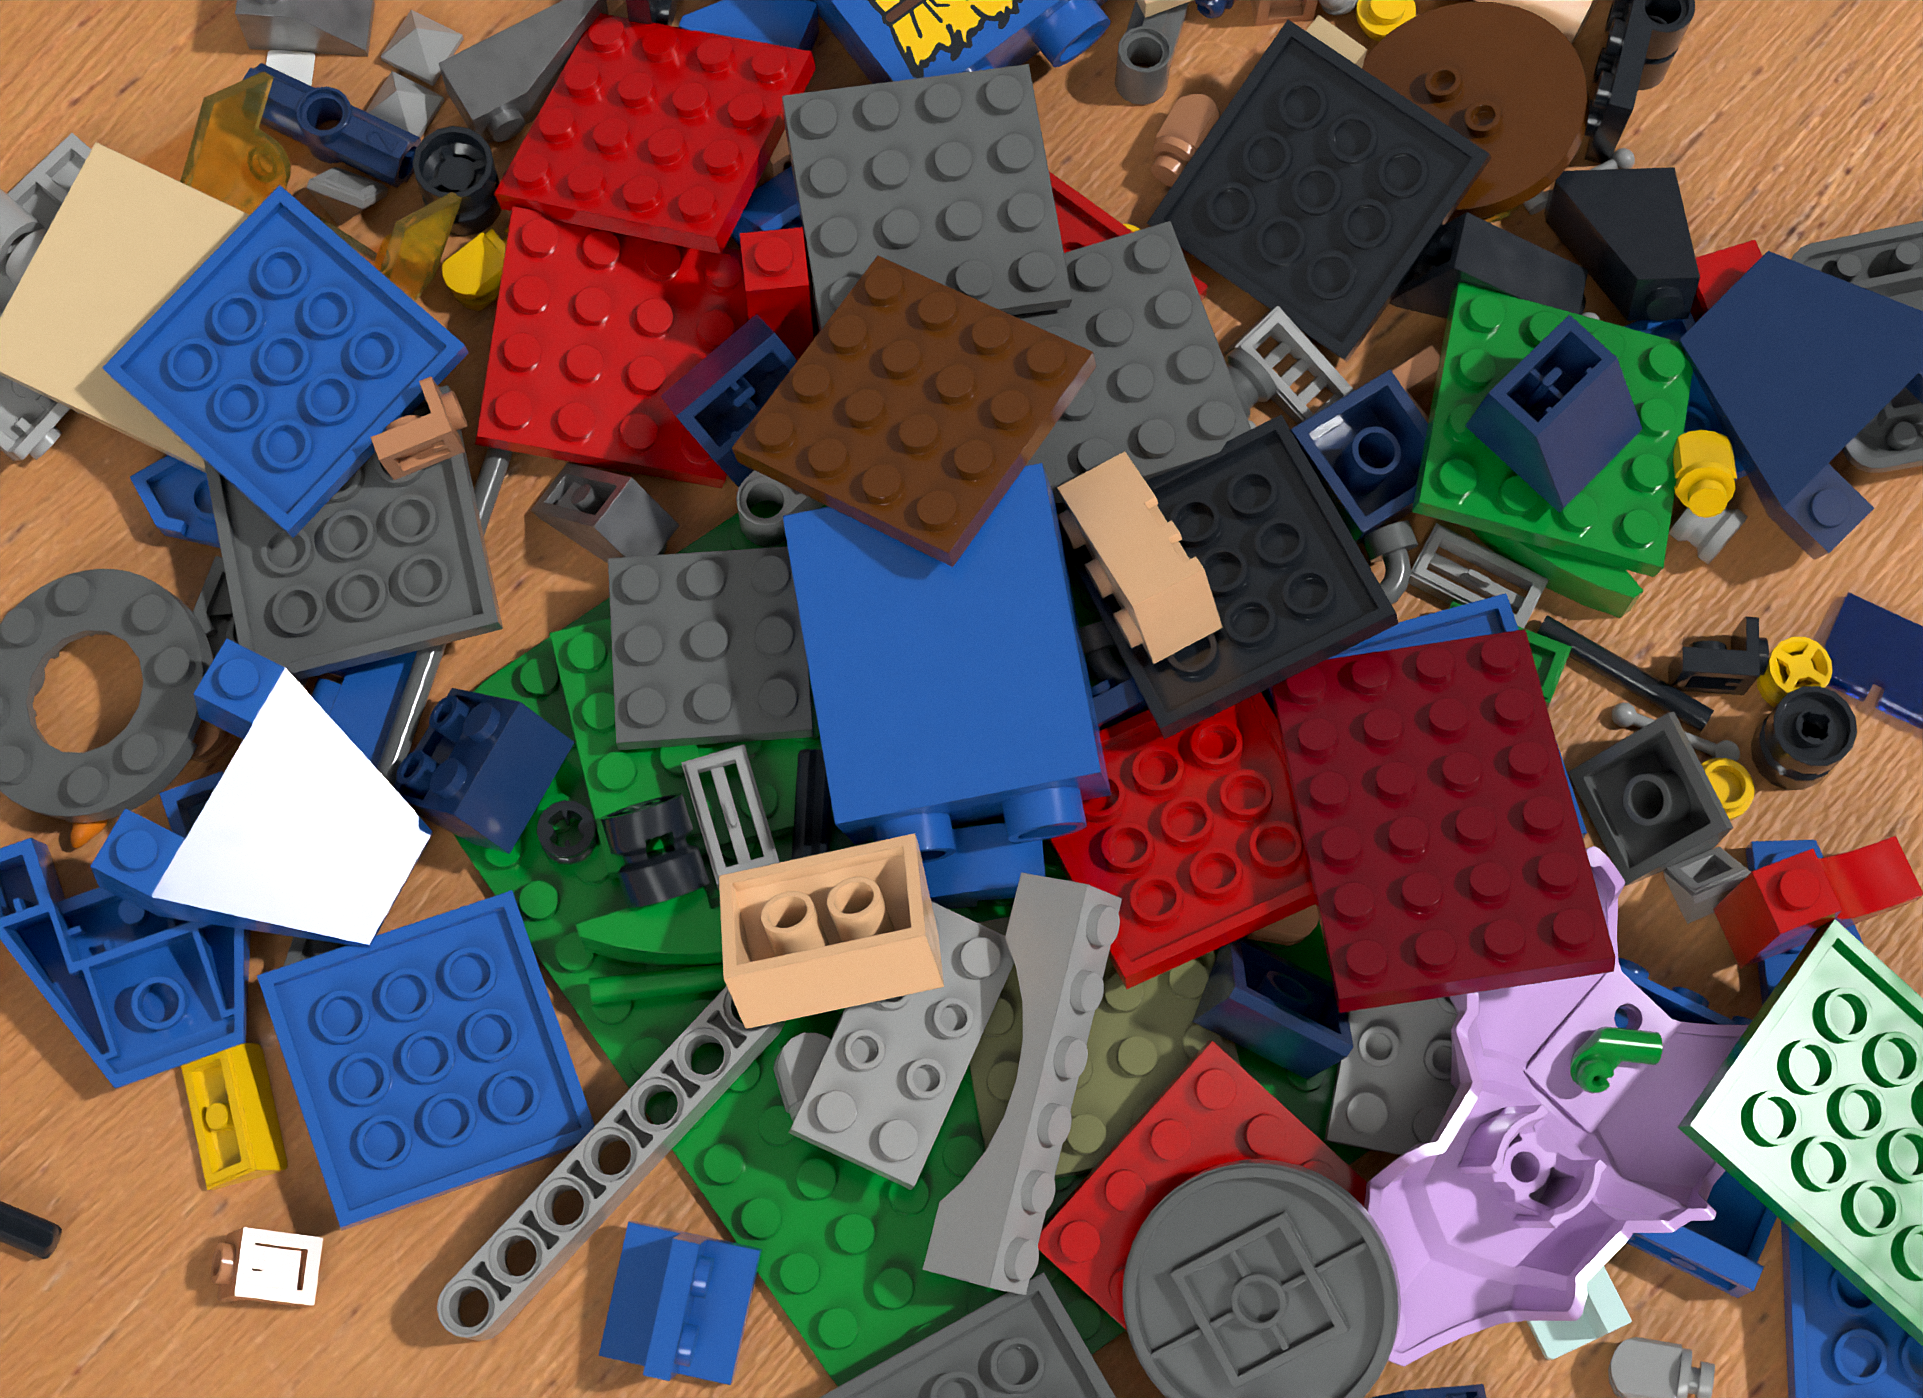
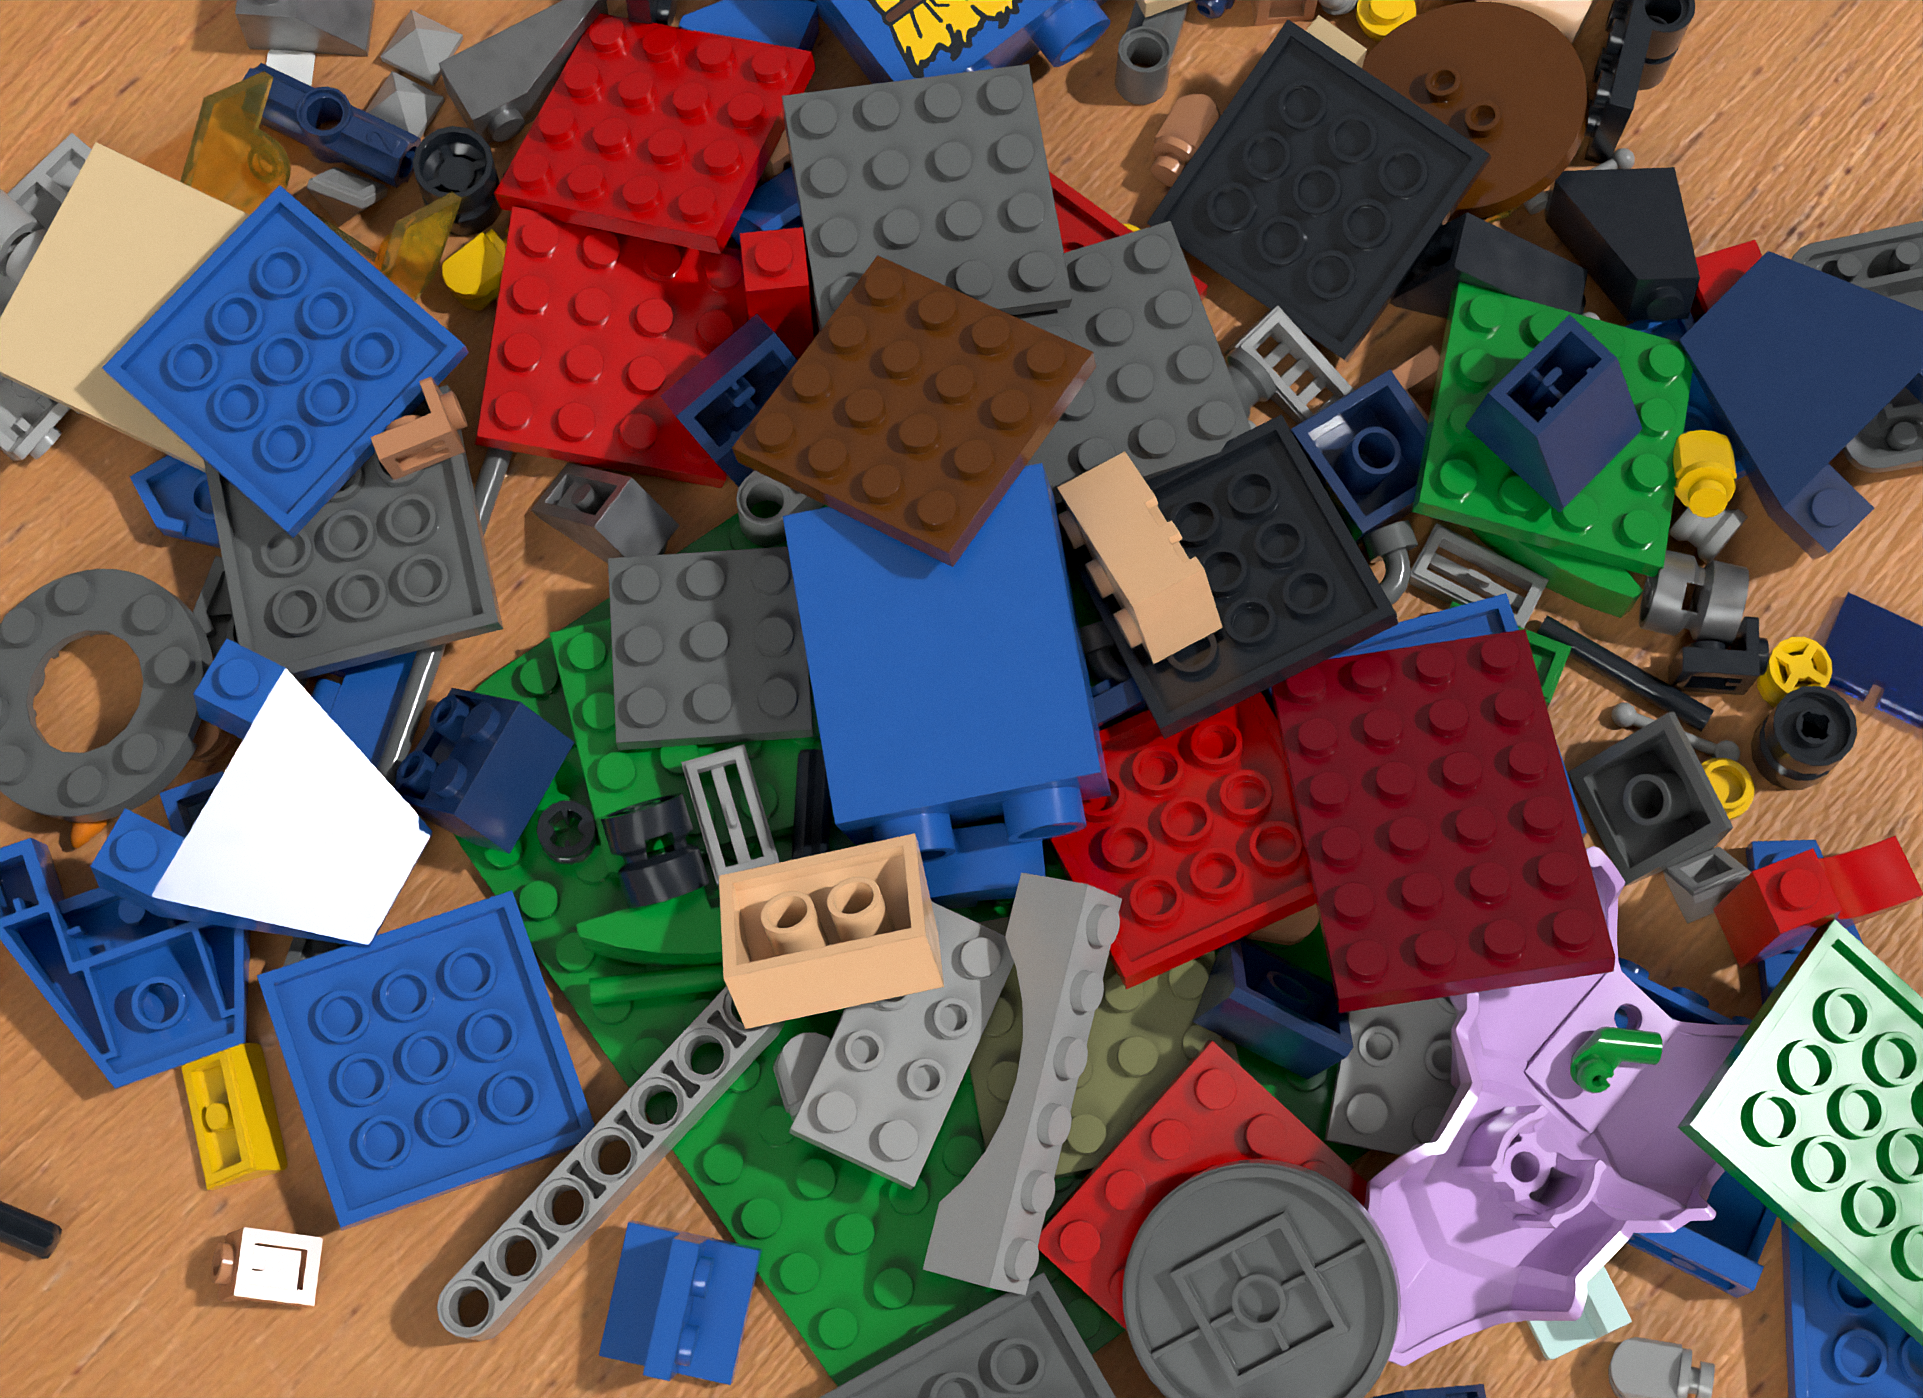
(1714, 605): none -> flat silver wheel

